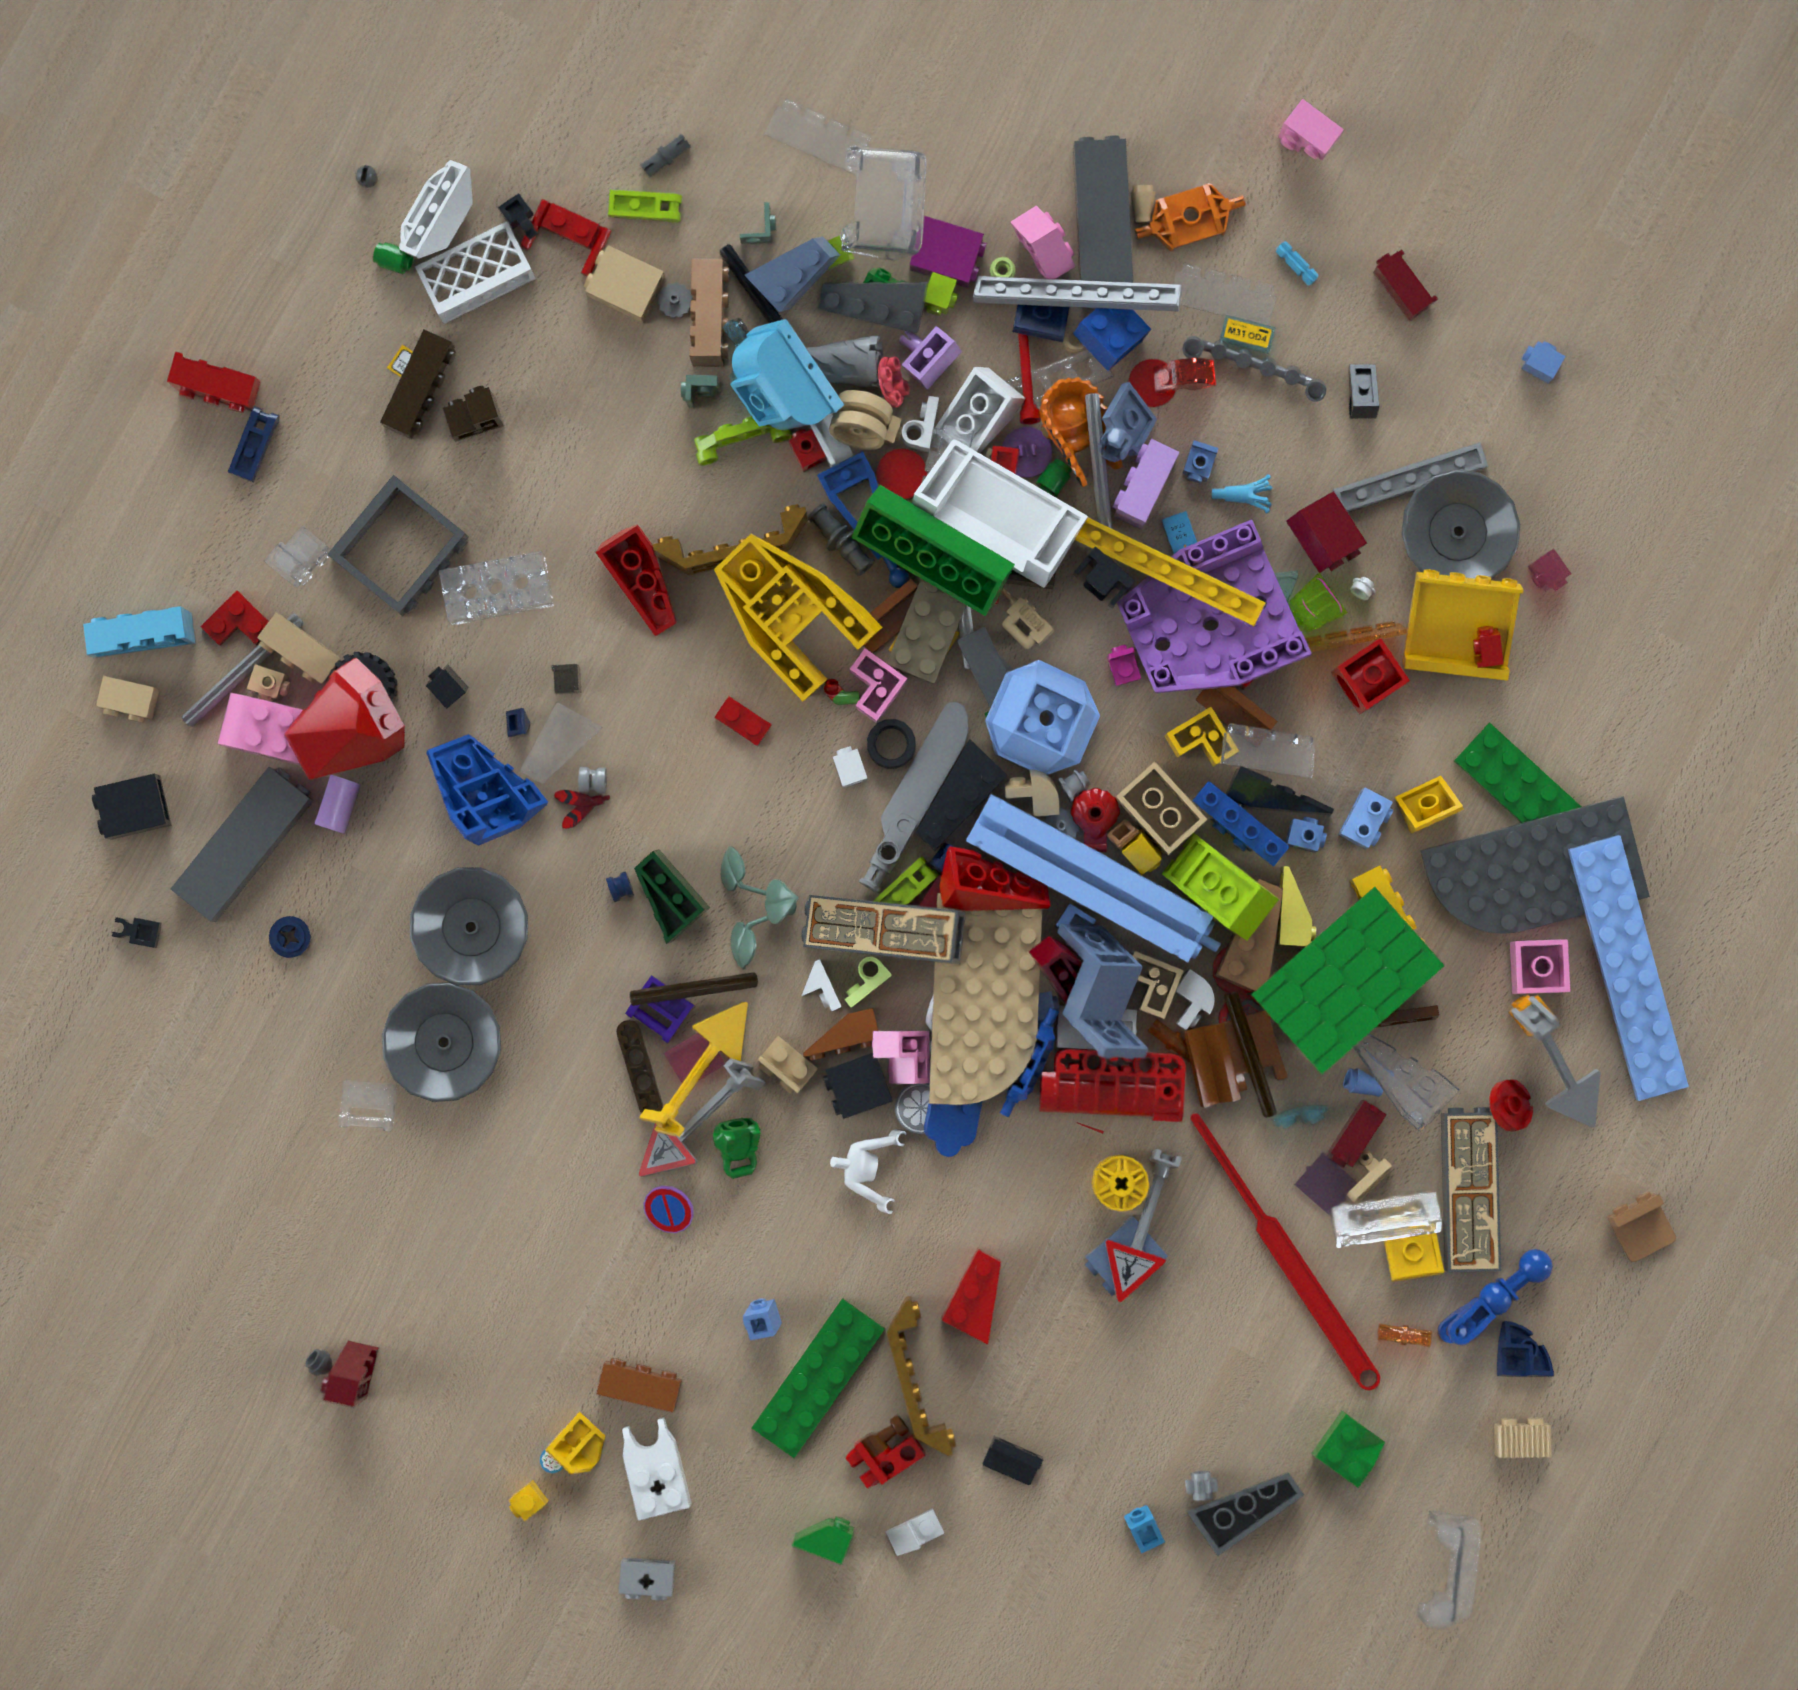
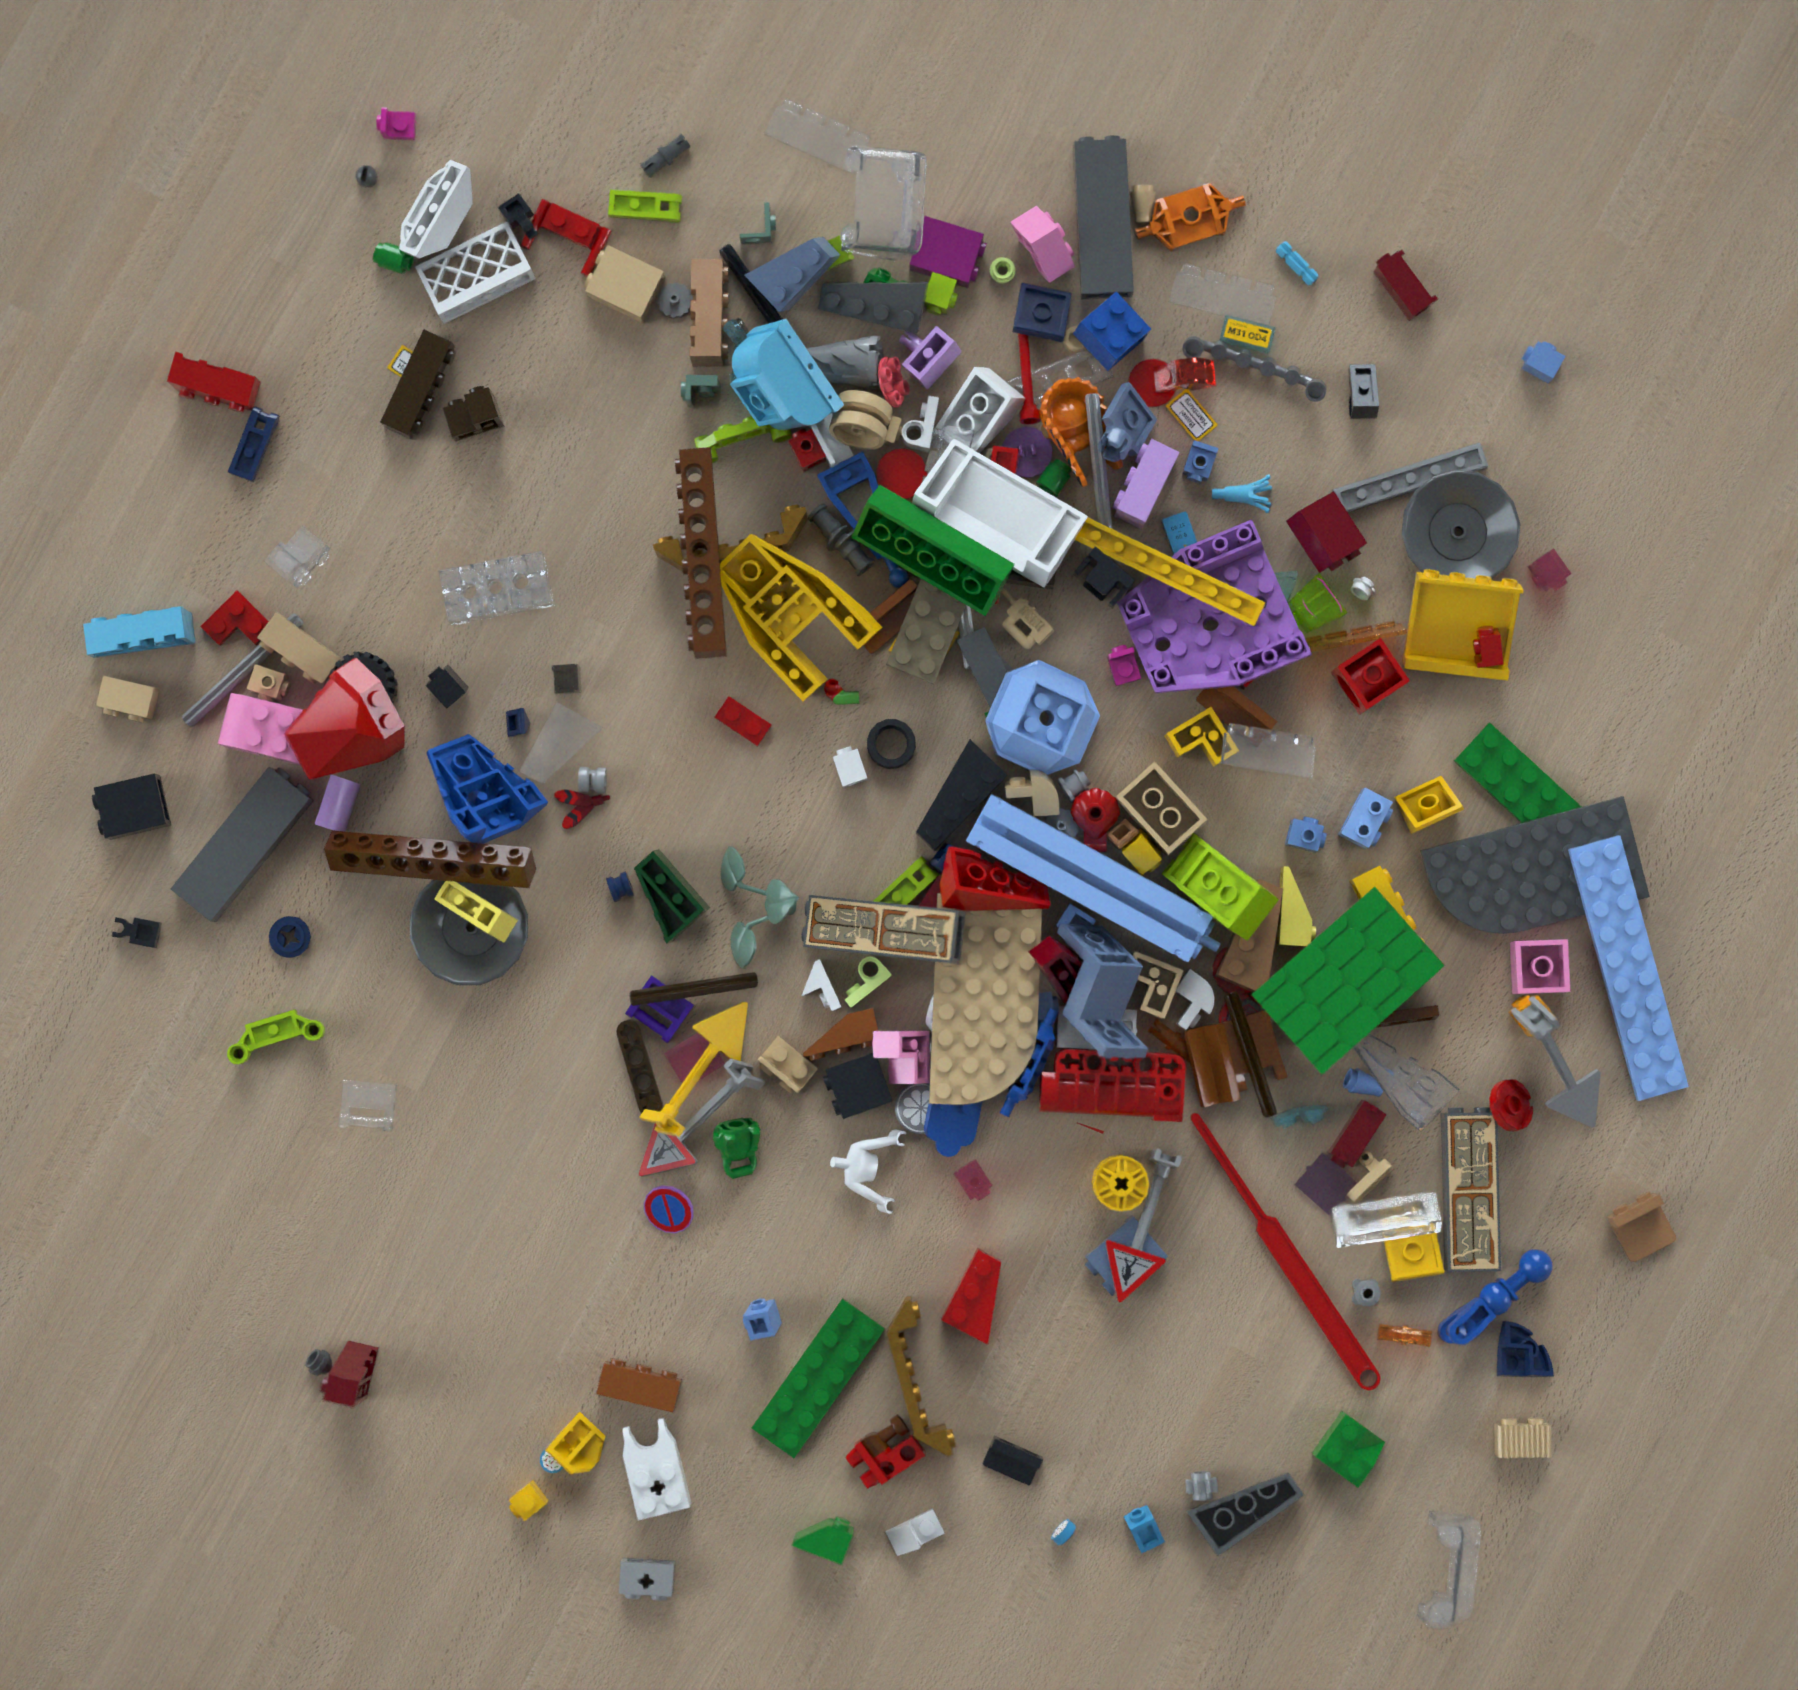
(271, 1031): none -> lime plate
(367, 519): dark grey window -> none
(396, 124): none -> dark pink bracket
(414, 1046): dark grey dish -> none
(430, 859): none -> reddish brown brick
(476, 910): none -> light yellow slope
(636, 570): red wedge -> none
(700, 462): none -> reddish brown brick
(883, 684): bright pink brick -> none
(918, 789): light grey piece -> none
(973, 1180): none -> clear pink brick
(1063, 1532): none -> dark azure tile
(1077, 293): light grey tile -> none
(1191, 415): none -> sticker
(1240, 825): blue bracket -> none
(1256, 792): black wedge -> none
(1311, 130): bright pink brick -> none
(1359, 1286): none -> light grey brick

